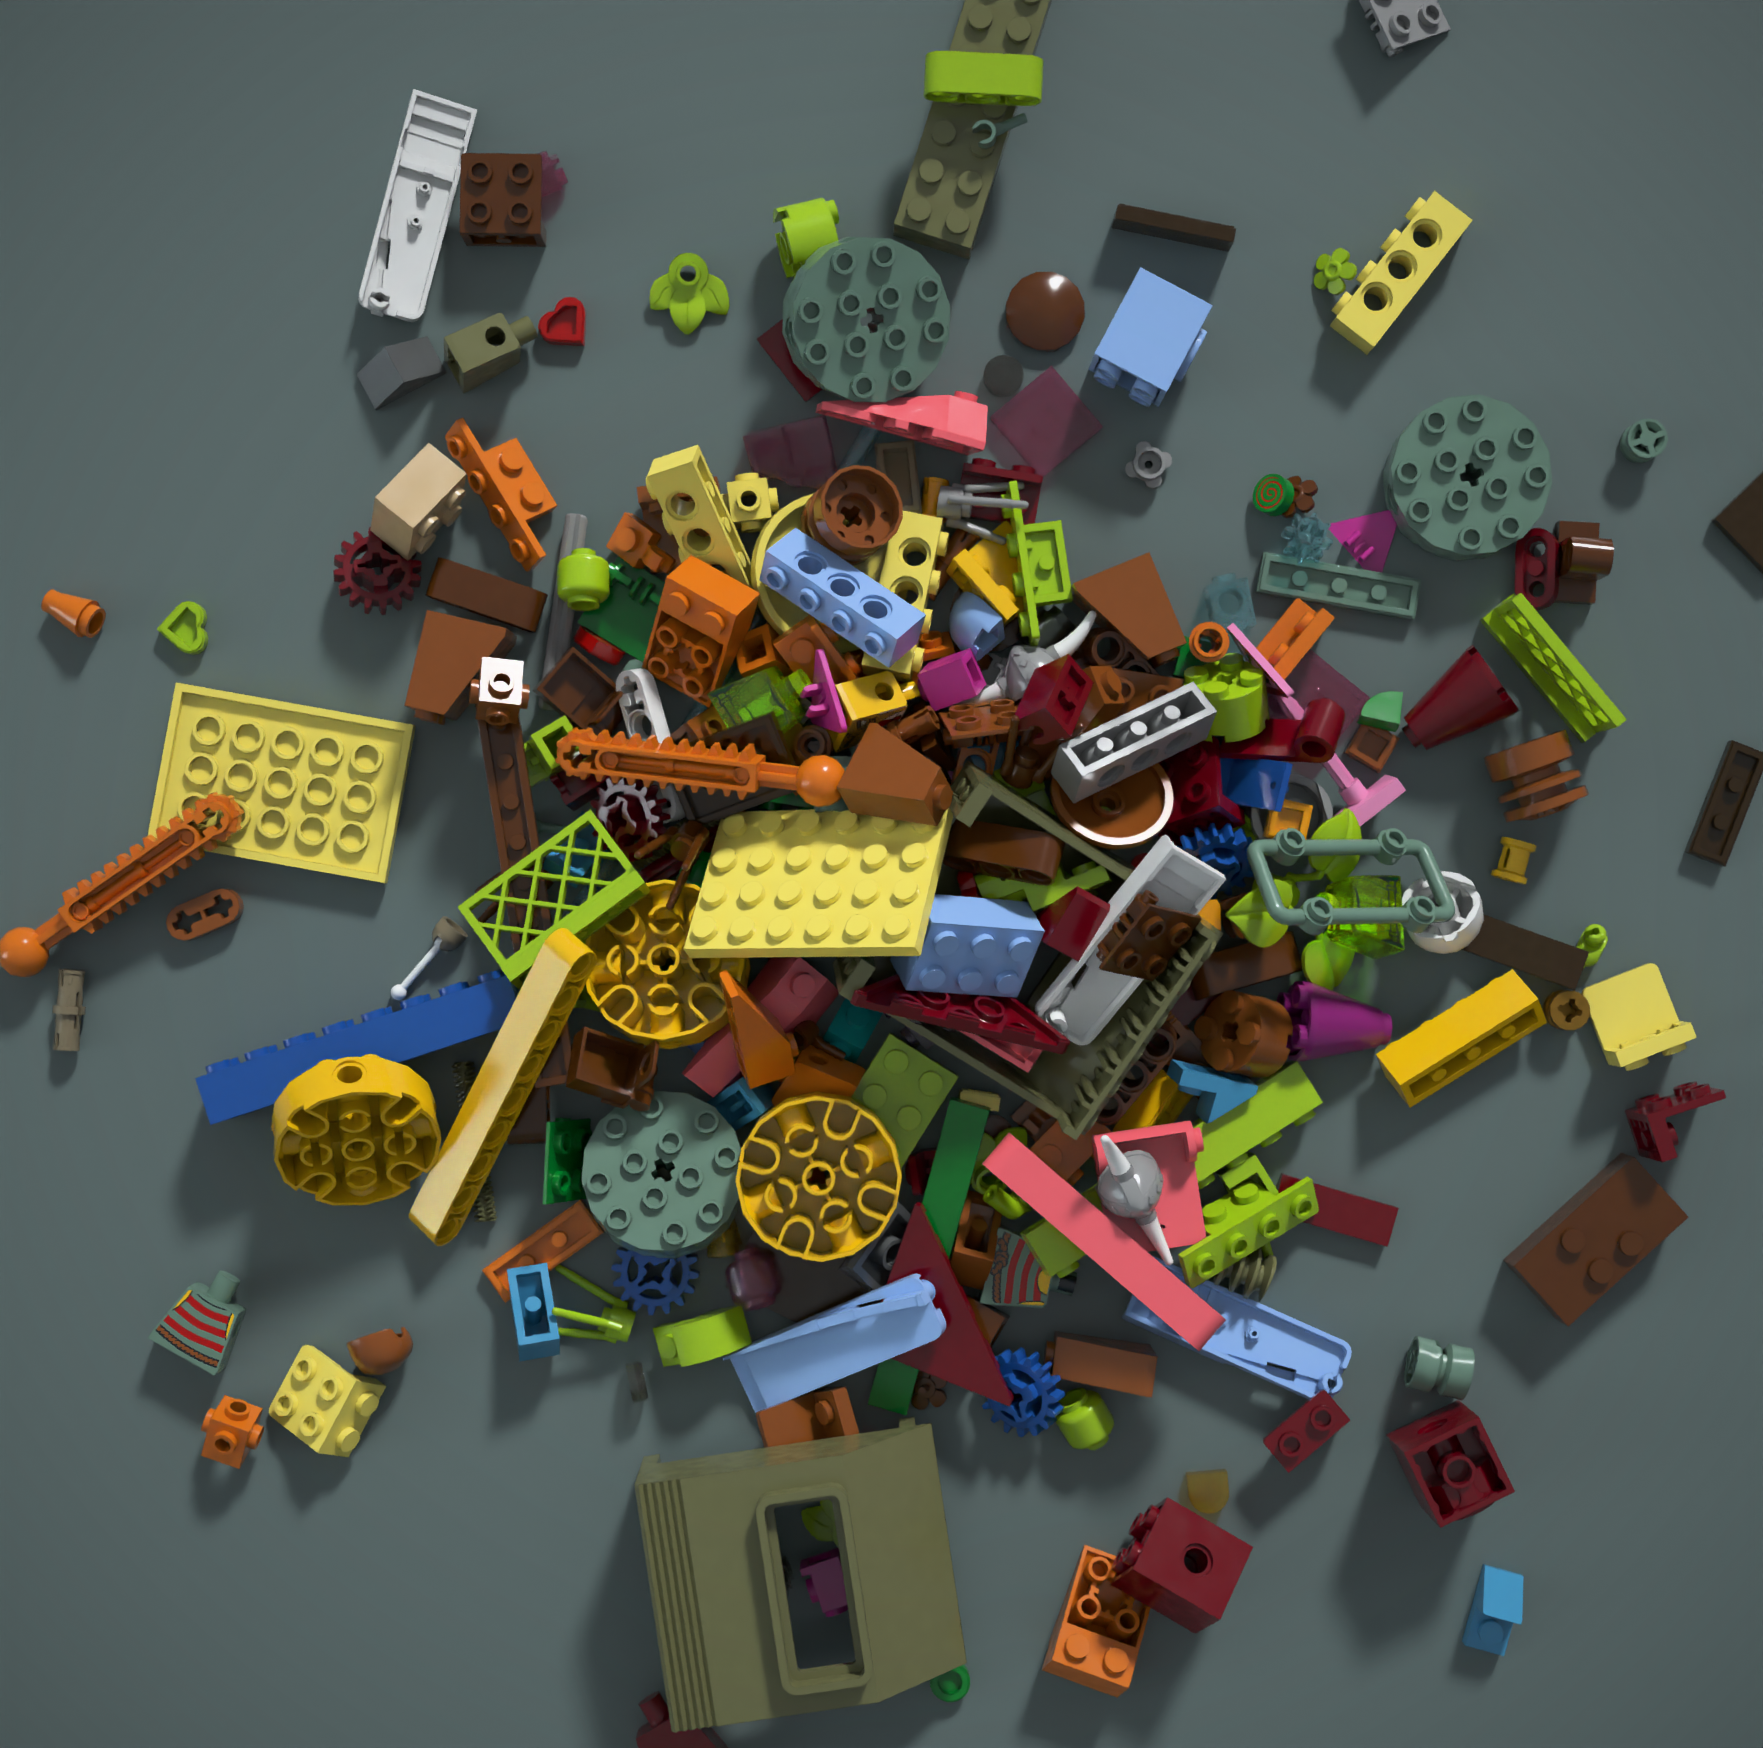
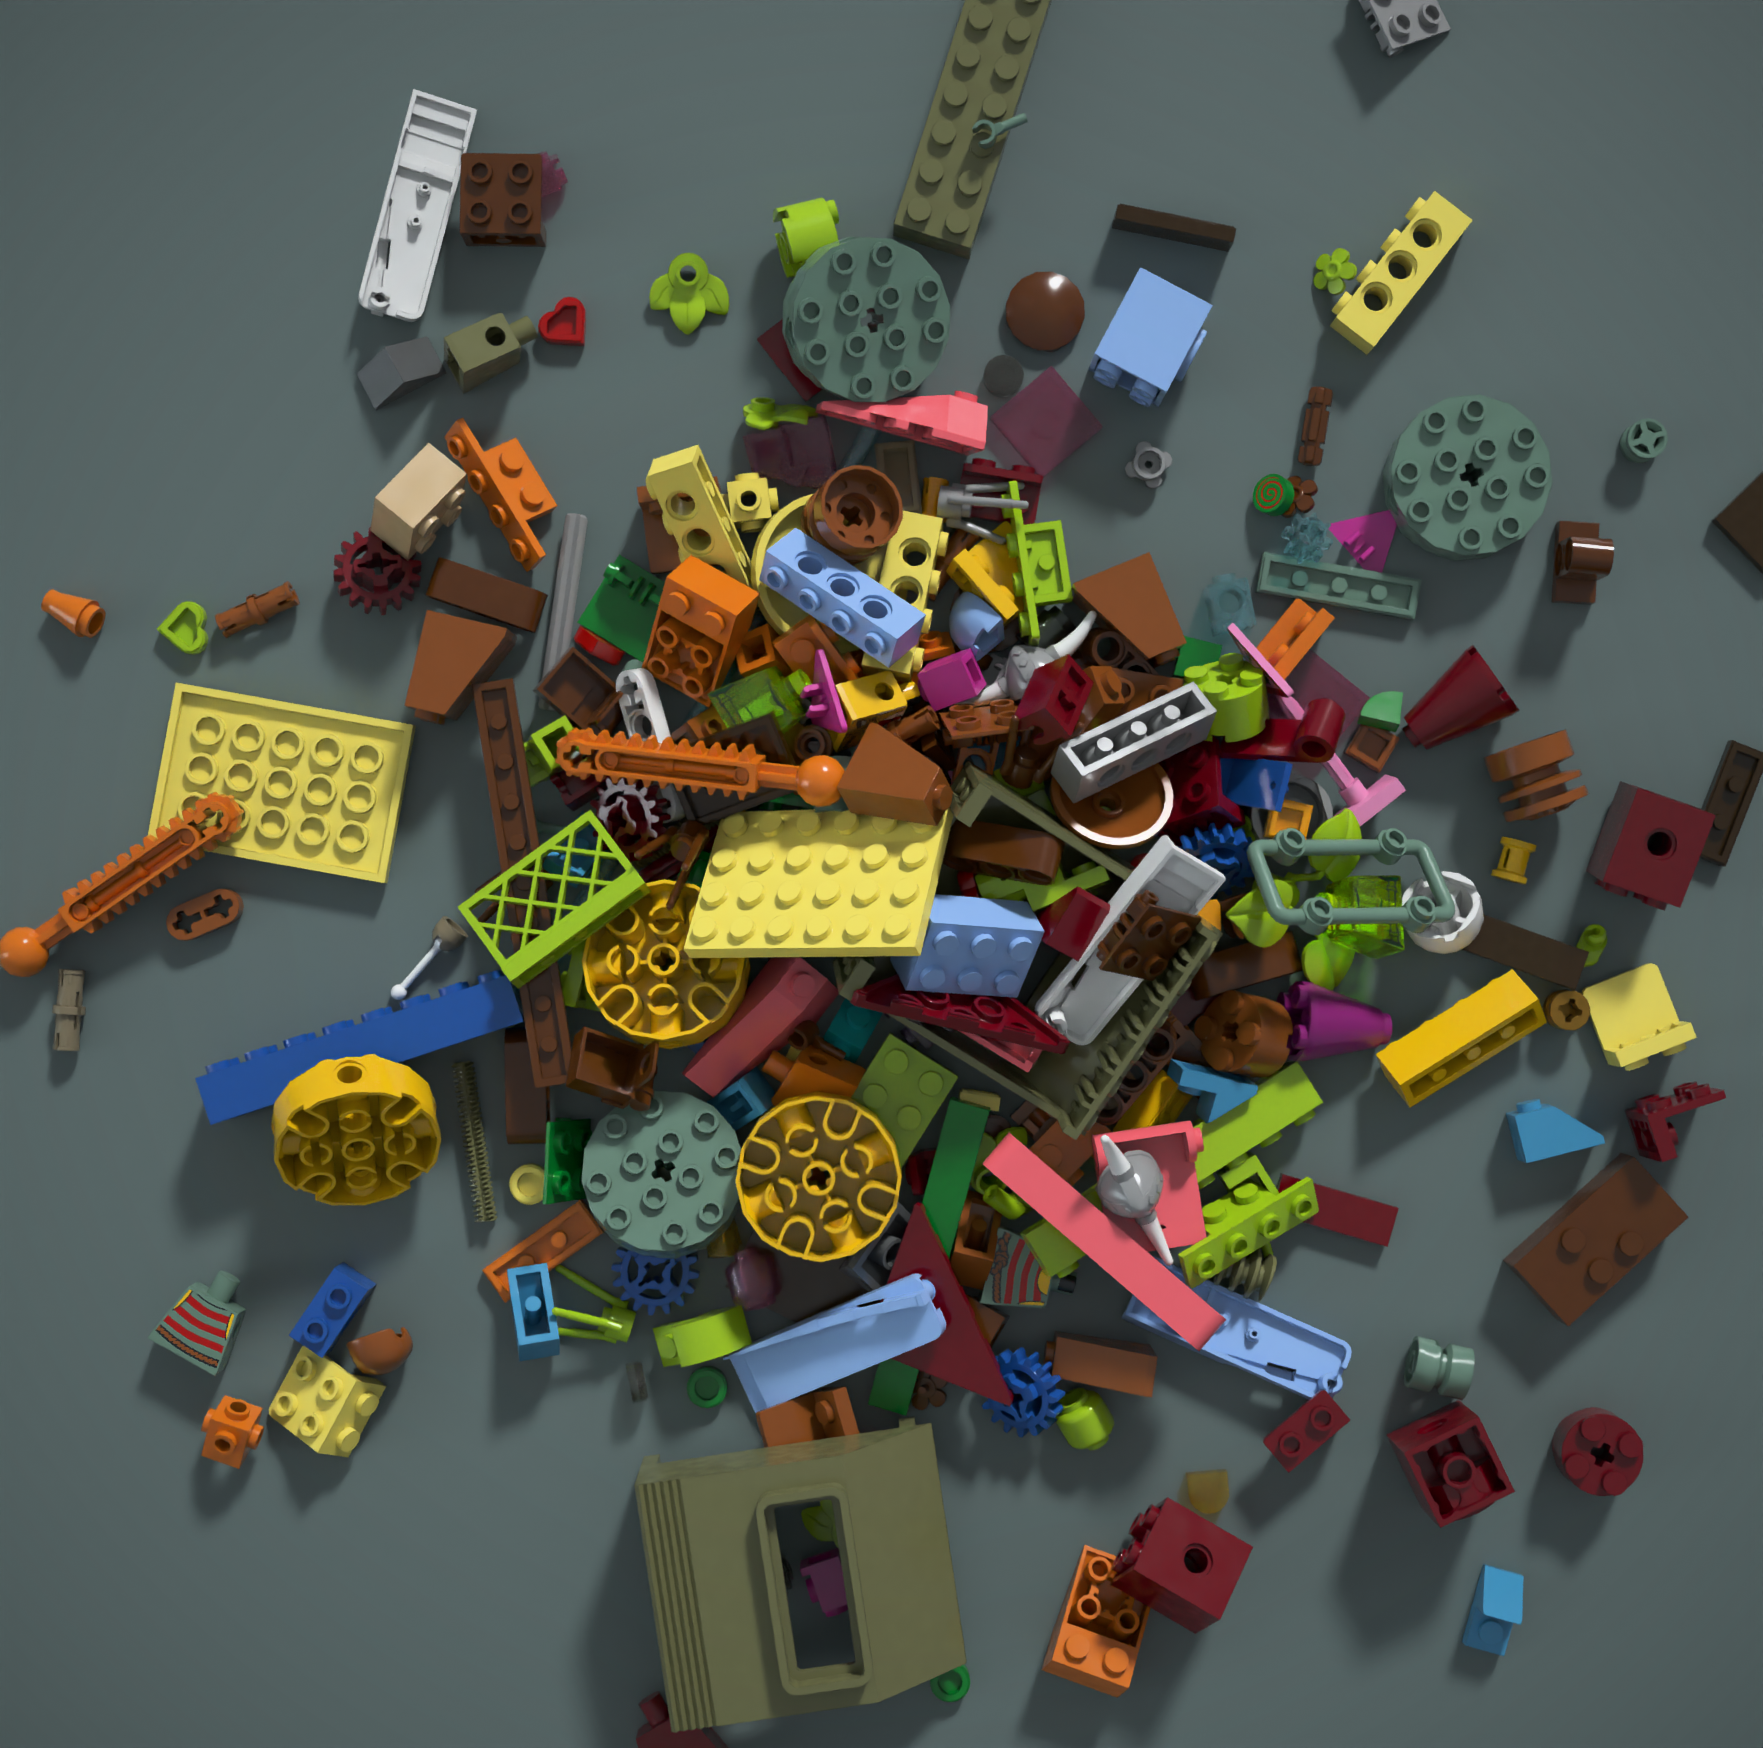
(257, 609): none -> dark orange pin
(332, 1309): none -> blue brick
(499, 691): brick -> none
(502, 1085): yellow beam -> none
(527, 1184): none -> light yellow tile
(583, 580): lime head -> none
(636, 545): orange plate -> none
(707, 1387): none -> green tile
(758, 1038): orange slope -> none
(766, 414): none -> lime plate
(983, 78): lime beam -> none
(1216, 635): orange cone -> none
(1315, 426): none -> reddish brown axle
(1537, 570): dark red plate -> none
(1546, 1132): none -> dark azure slope
(1551, 668): lime fence -> none
(1601, 1474): none -> dark red brick
(1655, 872): none -> dark red brick

